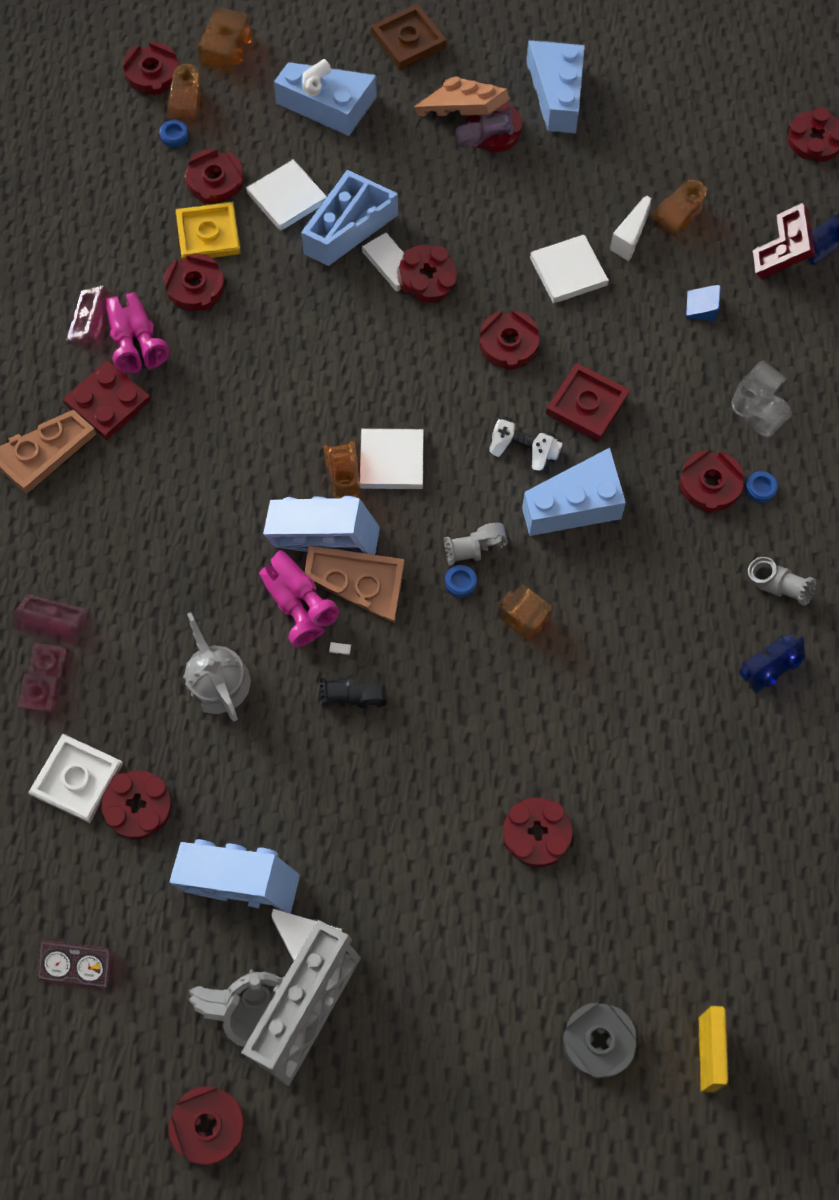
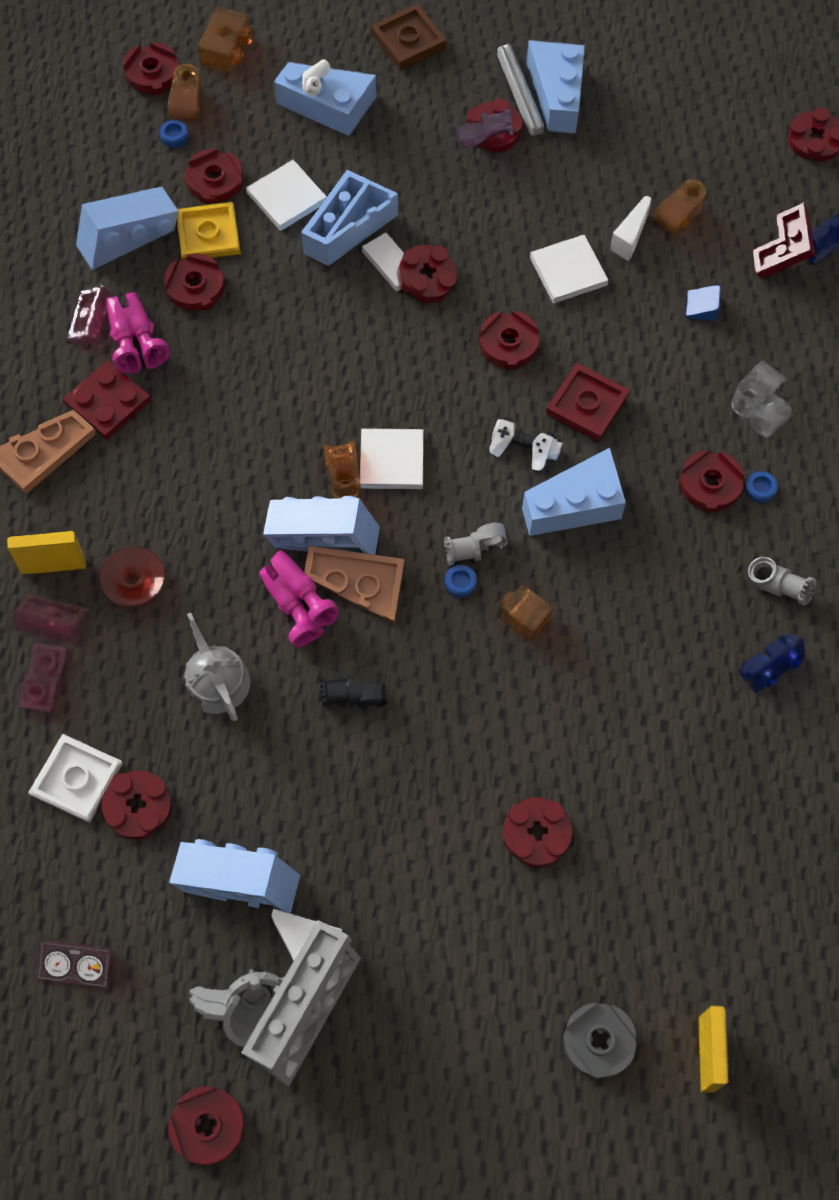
(47, 552): none -> yellow tile
(124, 224): none -> light blue wedge
(131, 563): none -> clear red dish
(340, 648): white piece -> none
(463, 95): nougat wing -> none
(520, 90): none -> light grey axle

